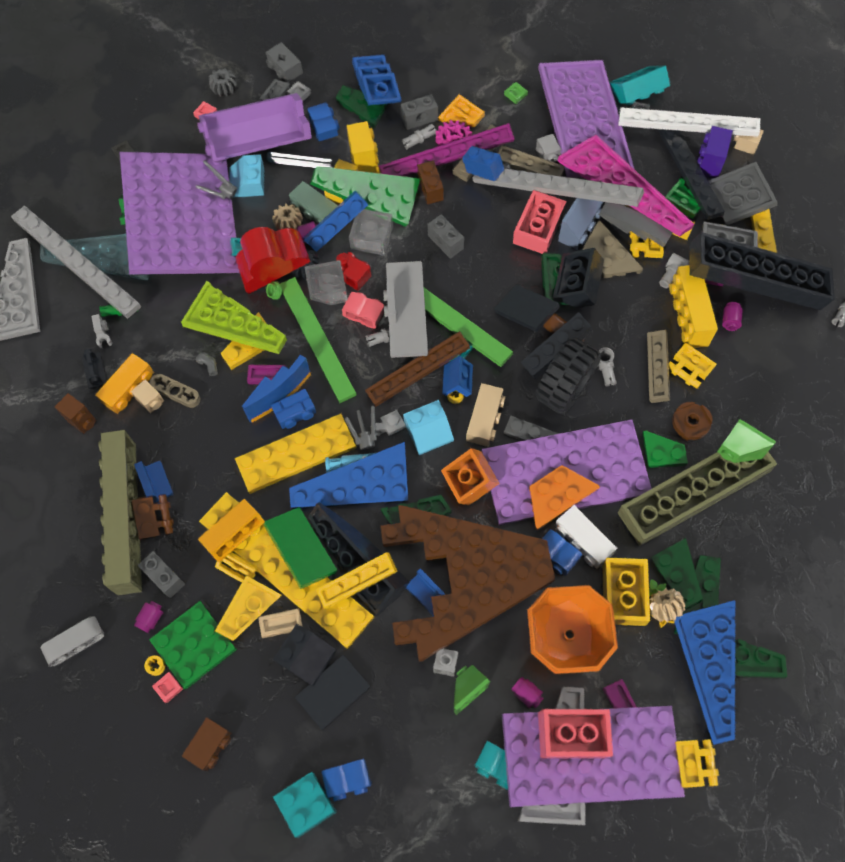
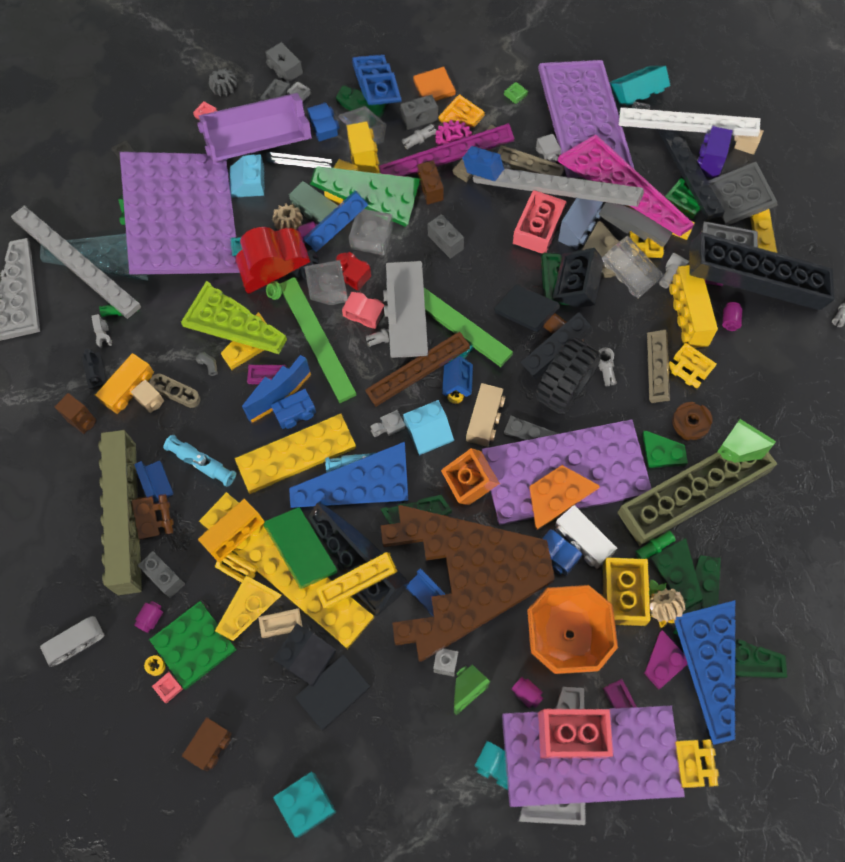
(190, 455): none -> medium azure piece
(227, 189): dark grey plant -> none
(346, 779): blue brick -> none
(362, 115): none -> clear slope
(365, 439): dark grey plant -> none
(435, 83): none -> orange tile
(632, 267): none -> clear slope
(655, 545): none -> green pin
(664, 661): none -> magenta wing

